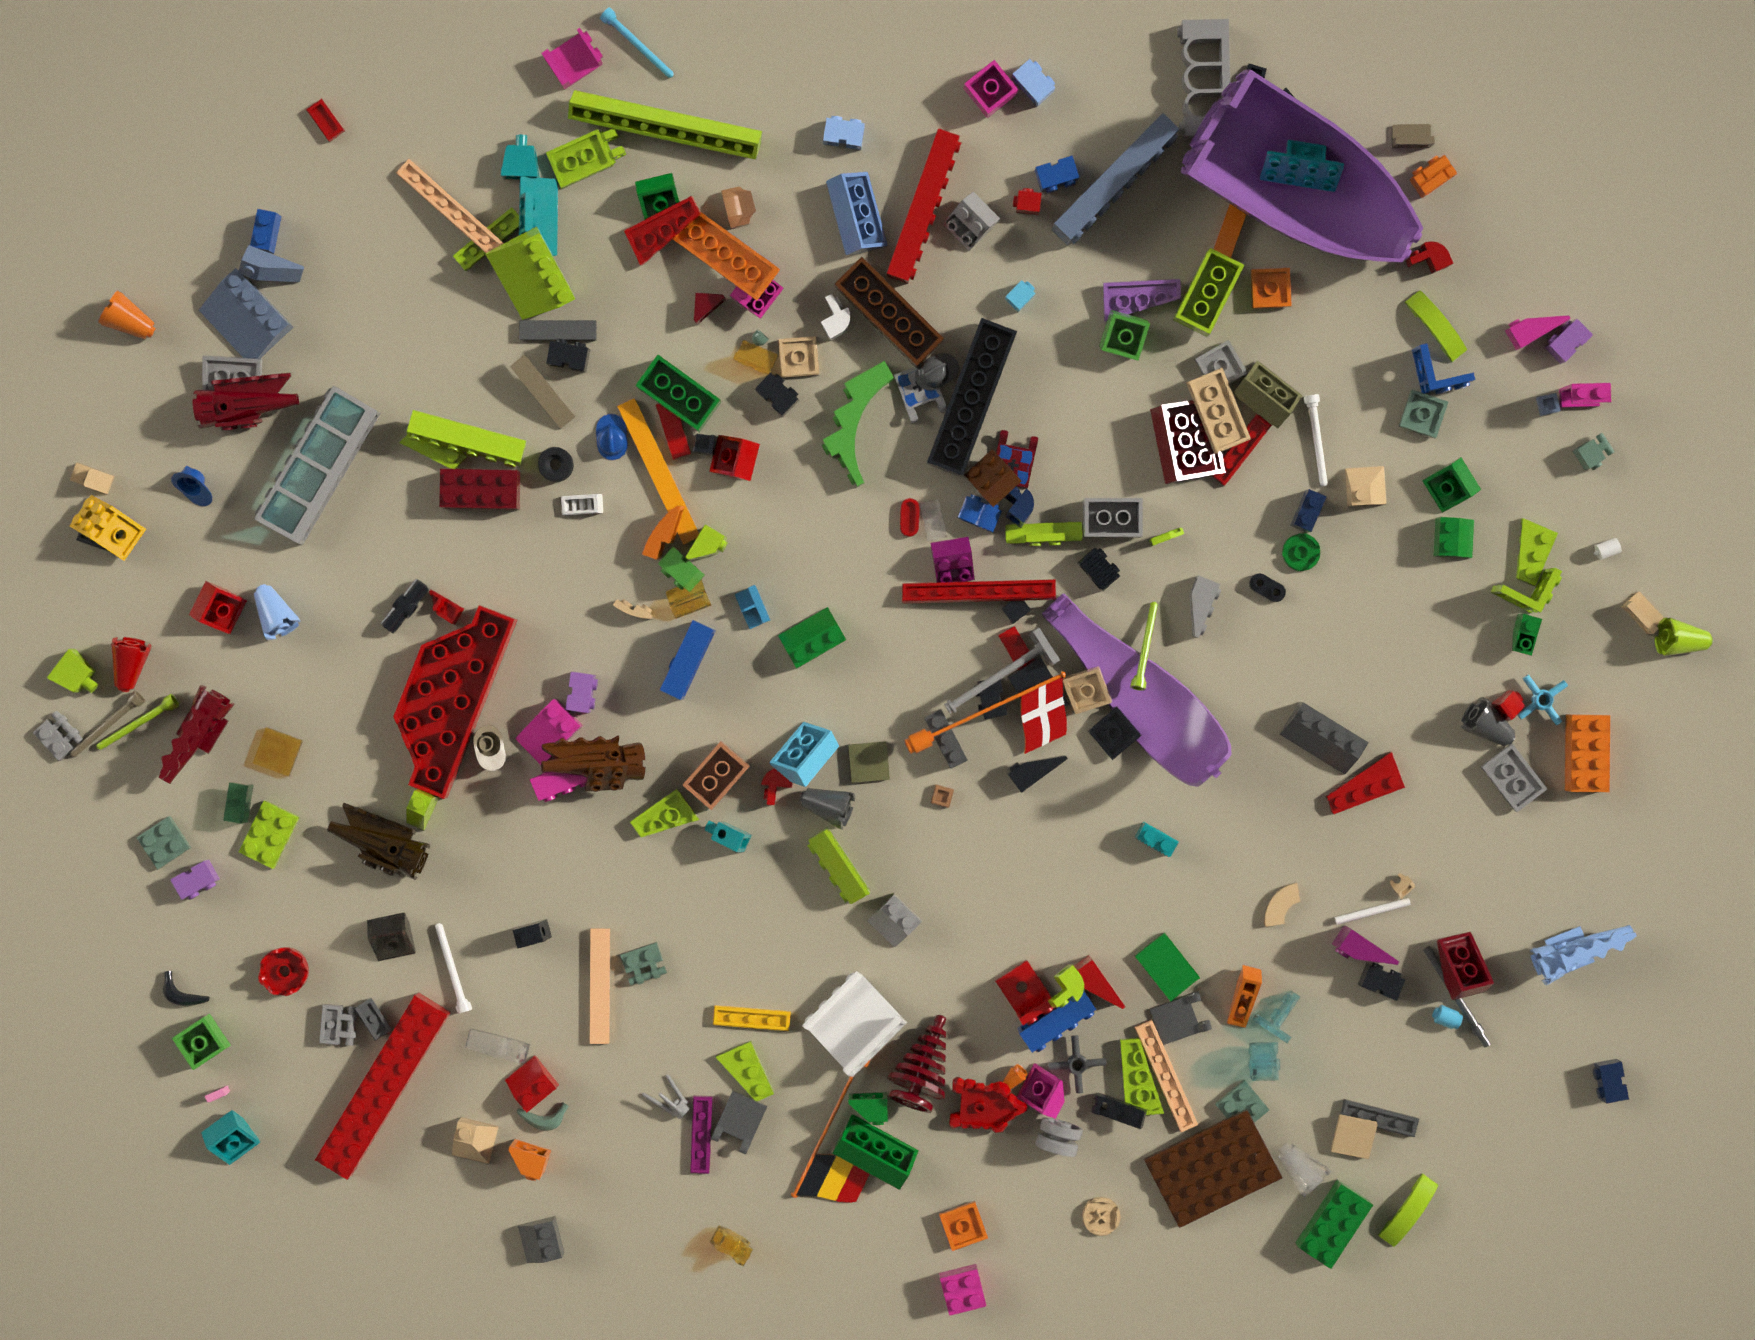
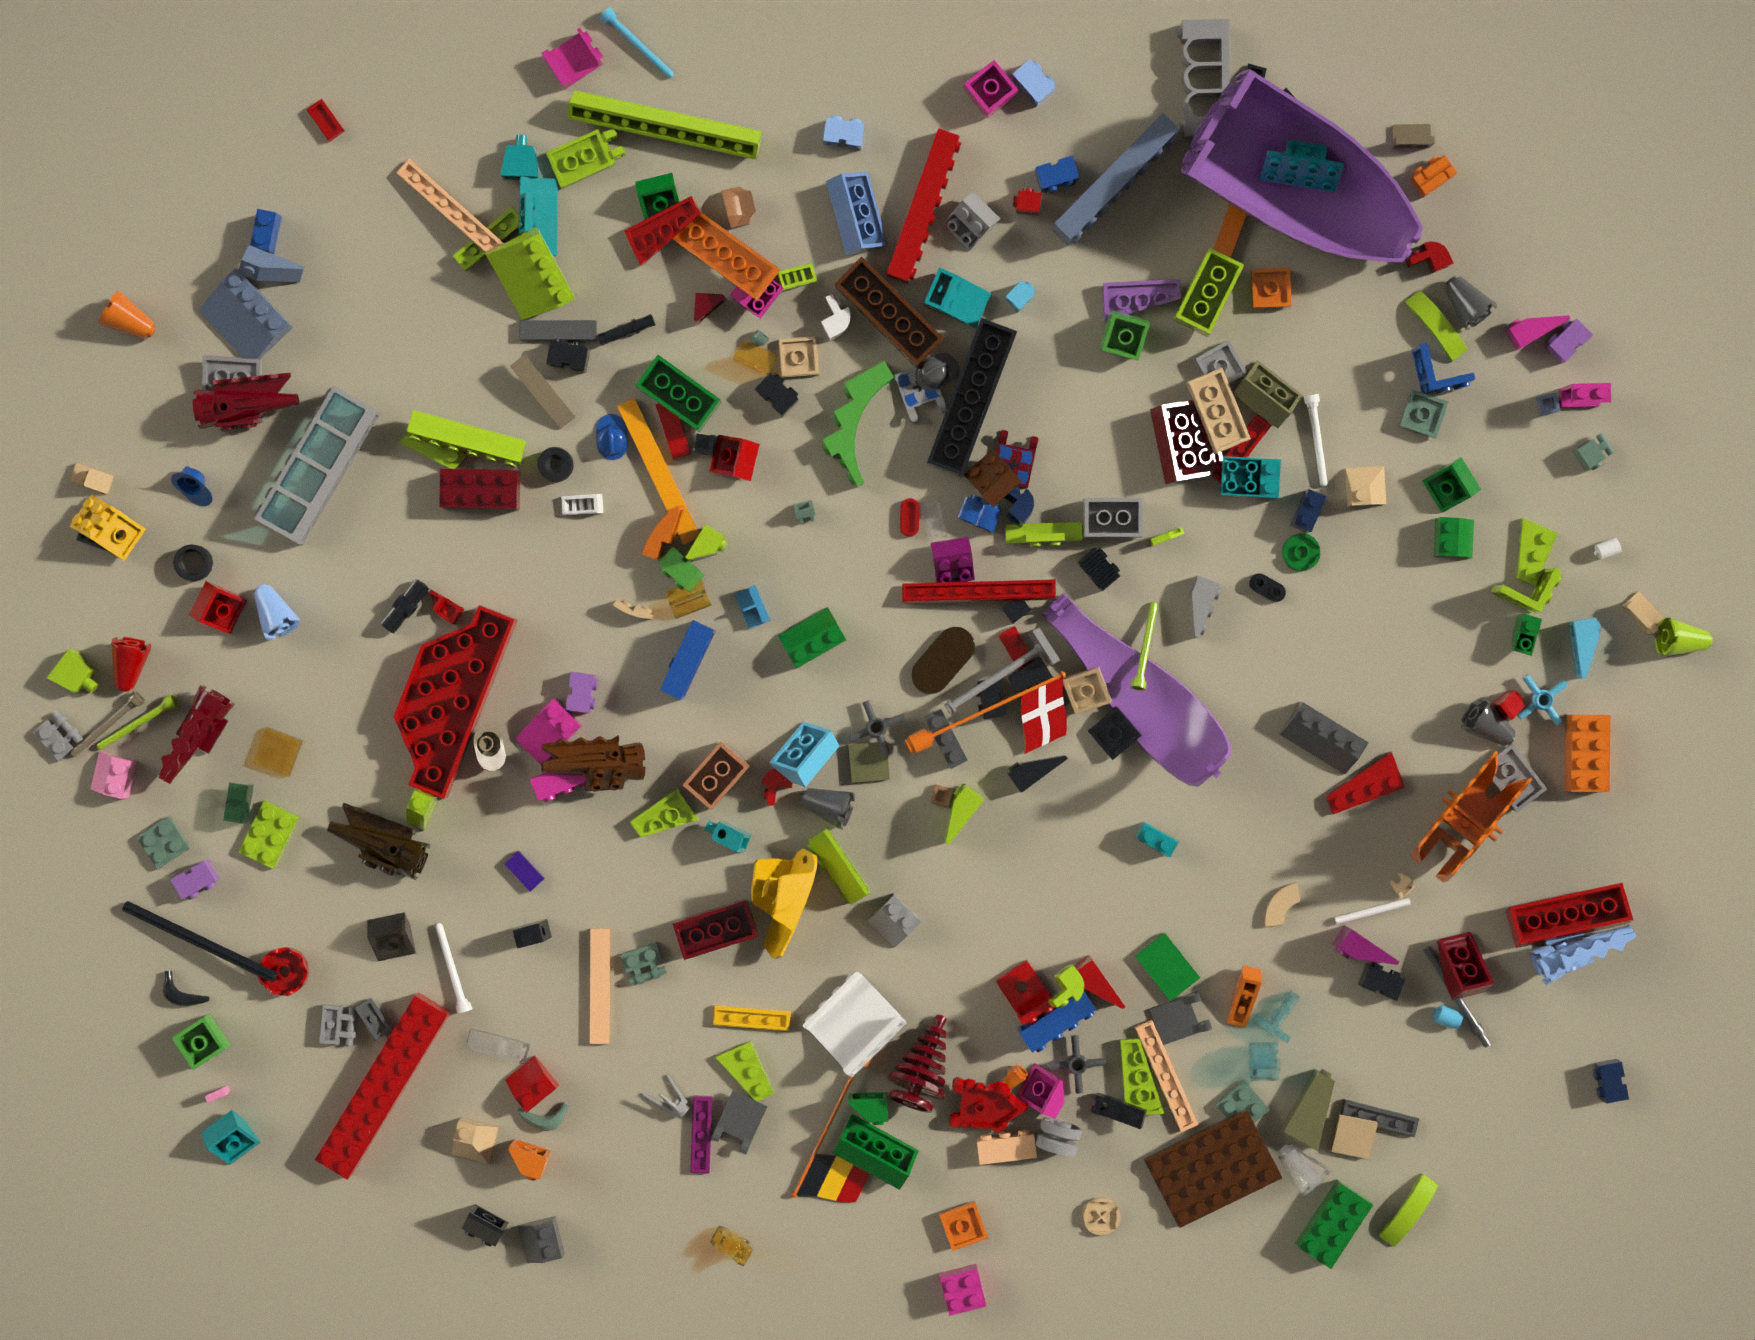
(113, 775): none -> bright pink slope
(177, 562): none -> black tyre
(199, 941): none -> black axle
(484, 1226): none -> black slope
(524, 871): none -> dark purple tile
(632, 327): none -> black pin
(715, 929): none -> dark red brick
(782, 891): none -> yellow piece
(804, 510): none -> sand green tile
(811, 273): none -> lime slope
(880, 736): none -> dark grey bar
(943, 660): none -> dark brown tile
(957, 298): none -> teal slope
(963, 807): none -> lime slope
(1006, 1147): none -> light nougat brick
(1250, 477): none -> teal slope
(1310, 1110): none -> olive slope
(1468, 301): none -> dark grey cone
(1471, 816): none -> orange animal
(1569, 915): none -> red brick
(1584, 641): none -> medium azure slope

